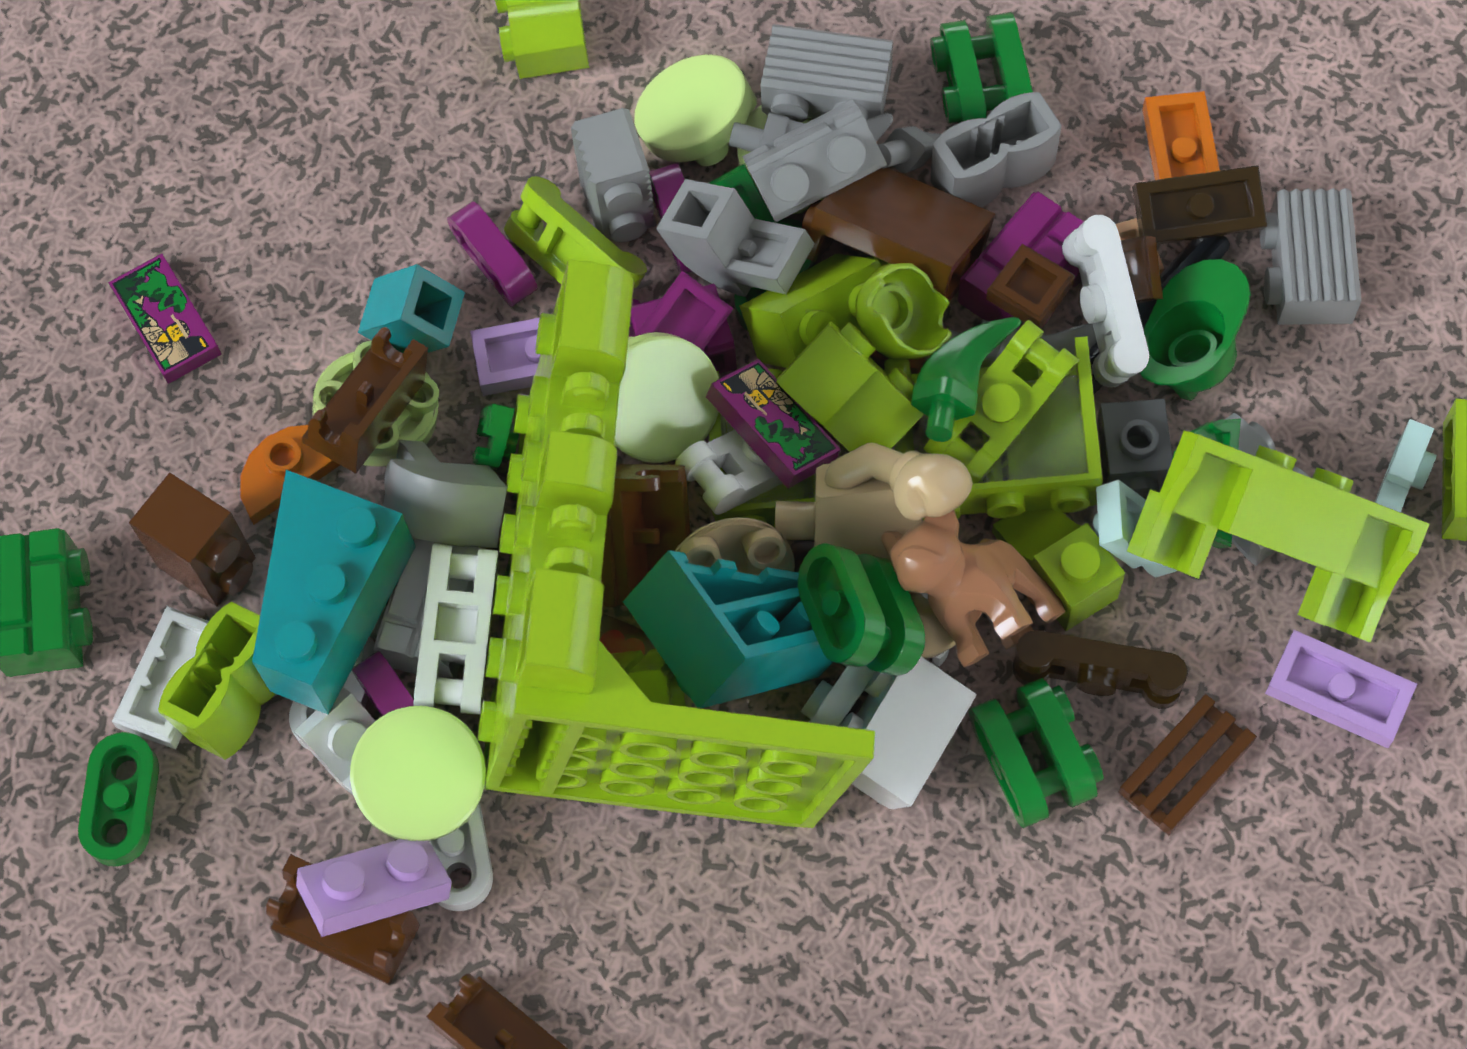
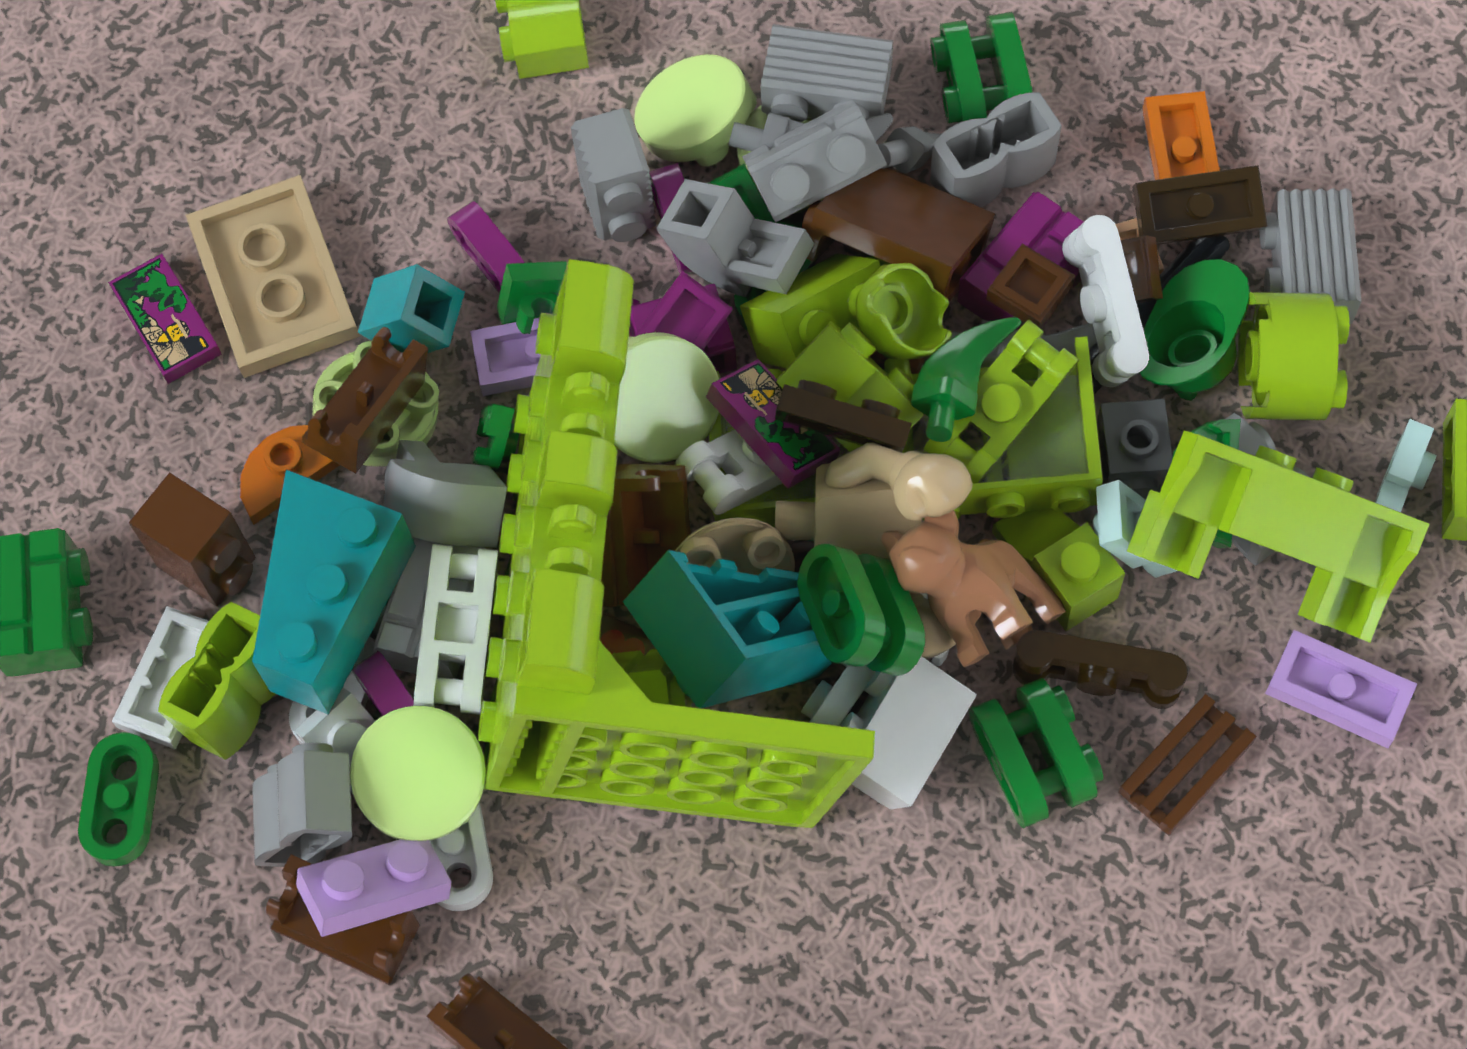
(272, 276): none -> tan plate
(302, 806): none -> light grey brick
(529, 291): none -> green tile
(565, 235): lime plate -> none
(816, 409): none -> dark brown plate
(1293, 356): none -> lime brick

